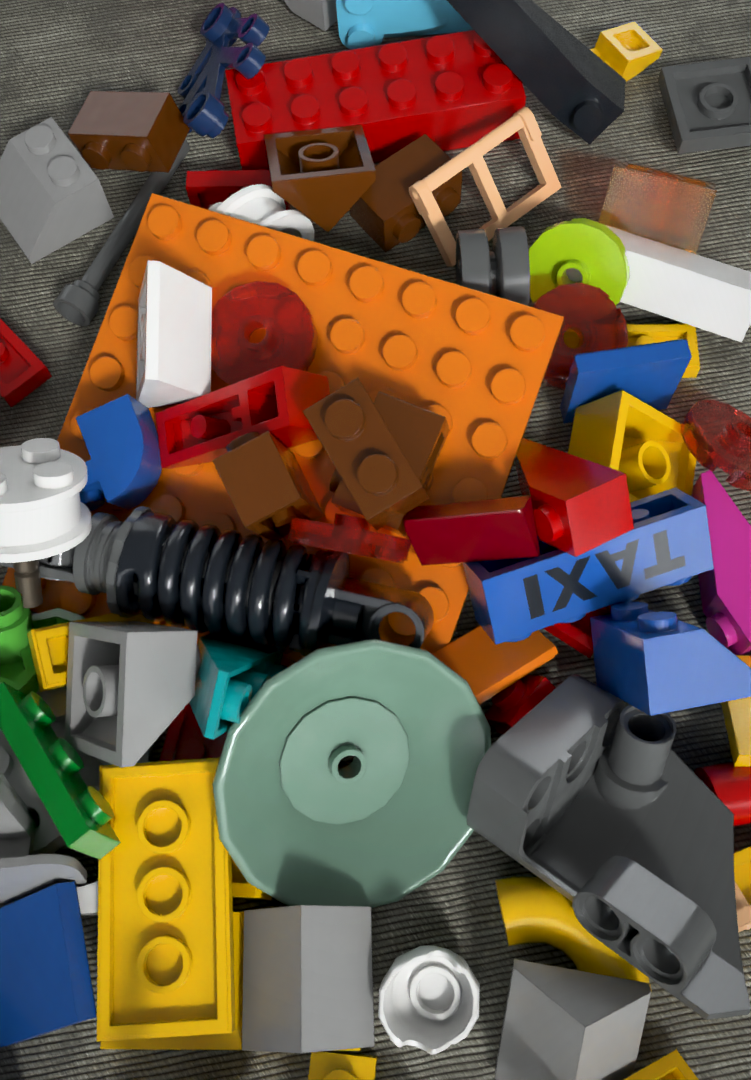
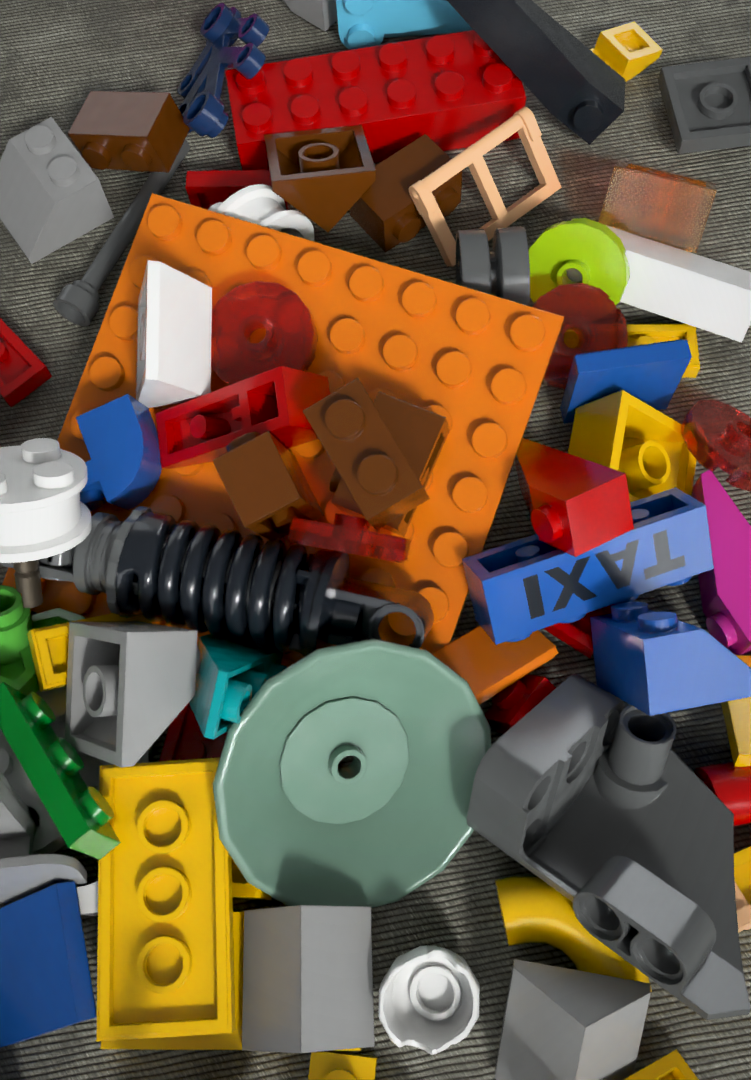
(473, 531): dark red slope -> none

